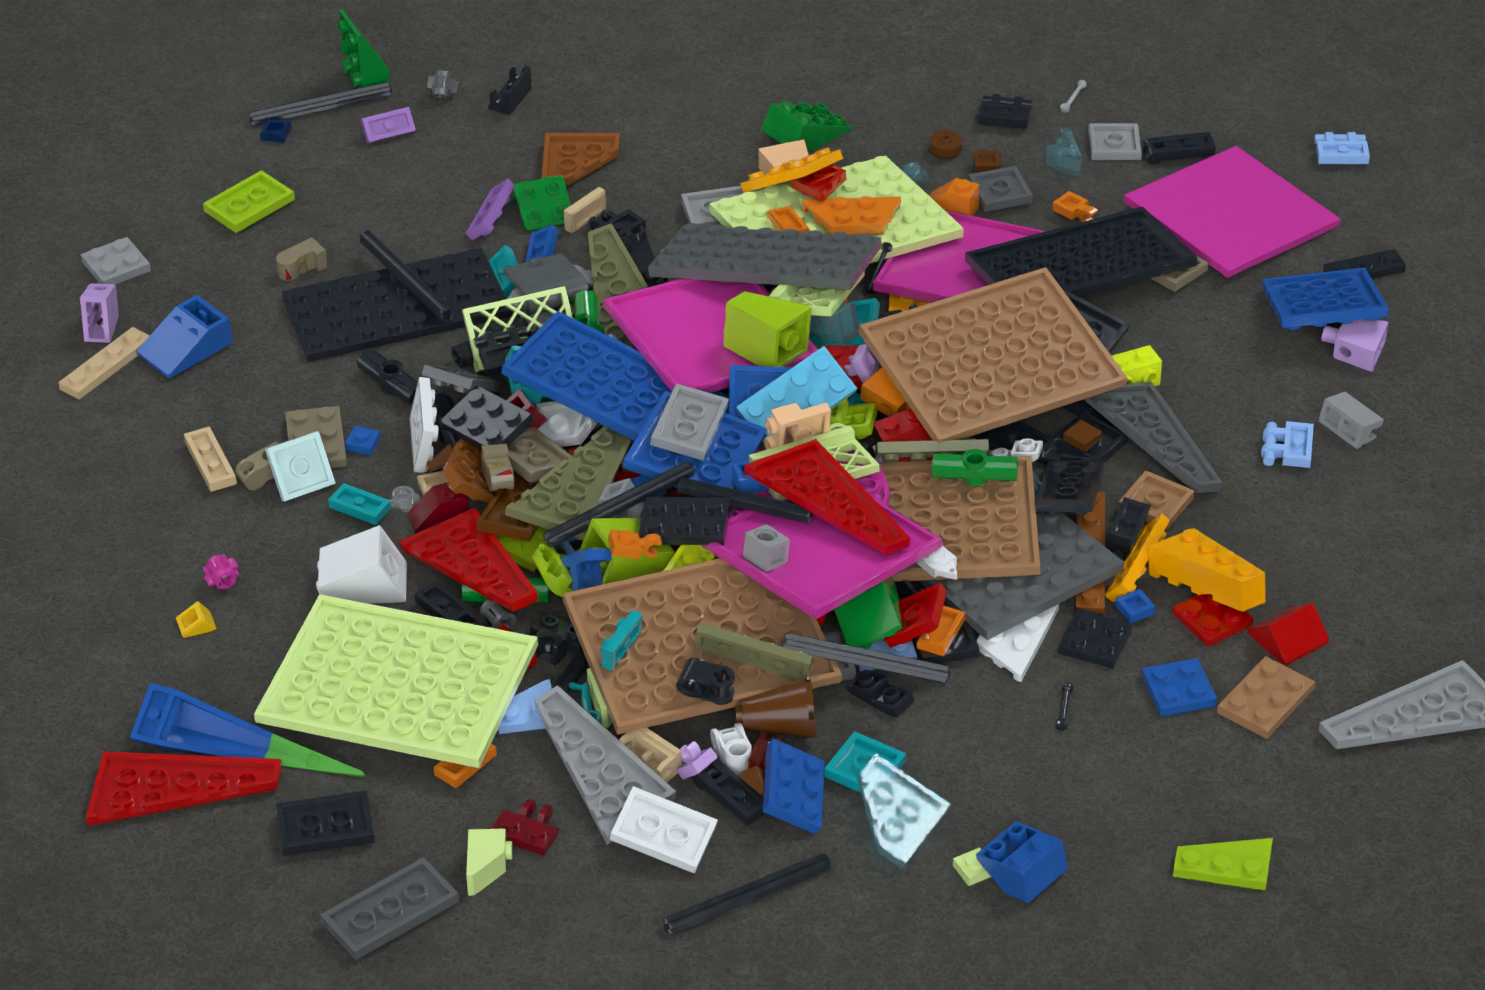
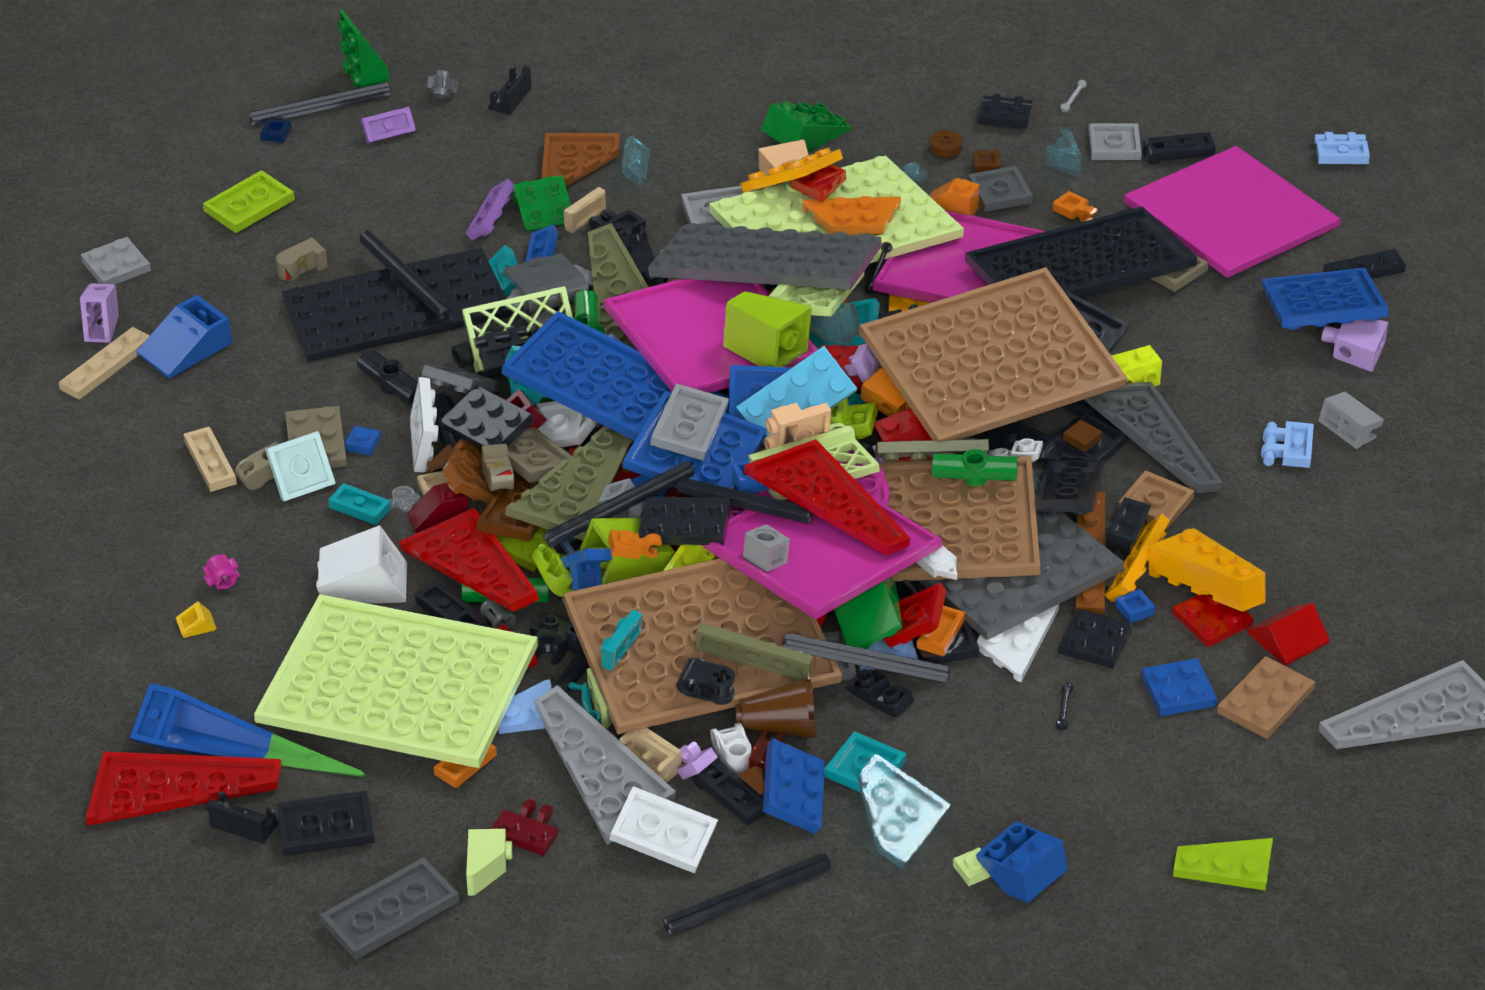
(240, 820): none -> black hinge
(635, 160): none -> clear light blue plate
(786, 218): orange tile -> none

